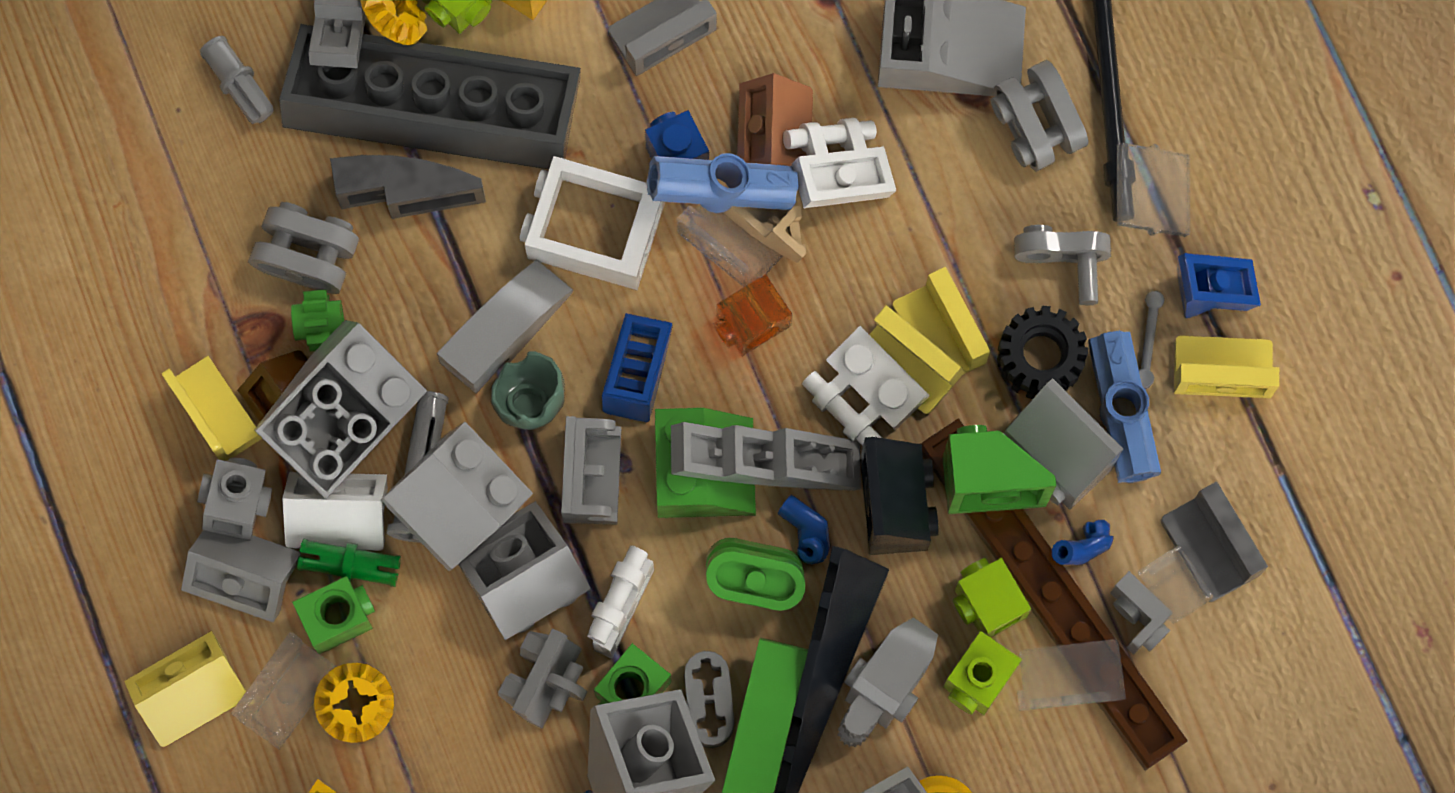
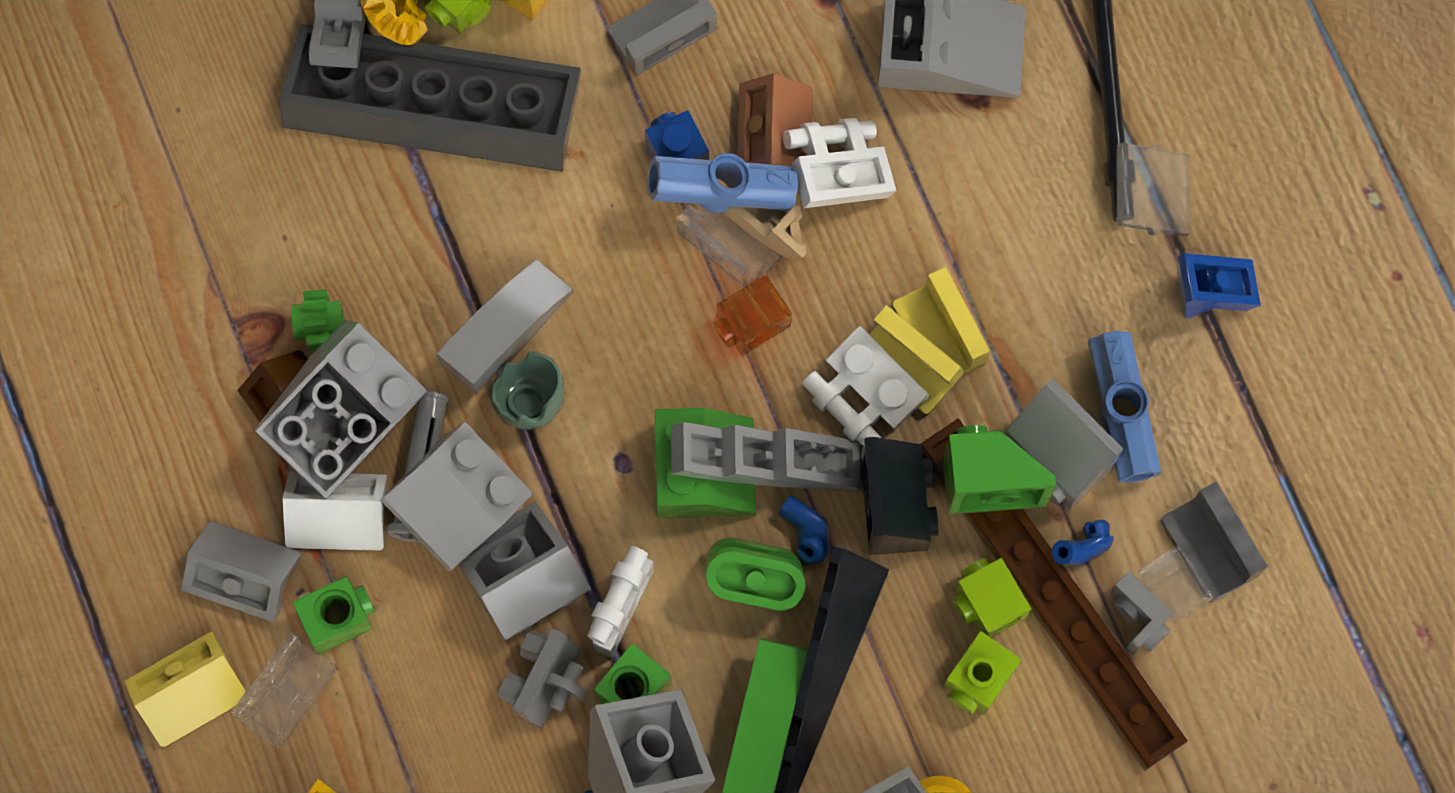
(213, 408): light yellow panel -> none
(234, 497): light grey brick -> none
(236, 79): light grey axle -> none
(292, 225): light grey brick -> none
(340, 722): yellow gear -> none
(349, 562): green pin -> none
(405, 183): flat silver slope -> none
(591, 471): light grey hinge -> none
(620, 272): white window -> none
(628, 396): blue slope -> none
(722, 697): light grey beam -> none
(886, 683): light grey hinge -> none
(1014, 106): light grey brick -> none
(1046, 324): black tyre -> none
(1071, 675): clear panel -> none
(1086, 248): light grey piece -> none
(1154, 301): light grey hinge -> none
(1224, 367): light yellow panel -> none

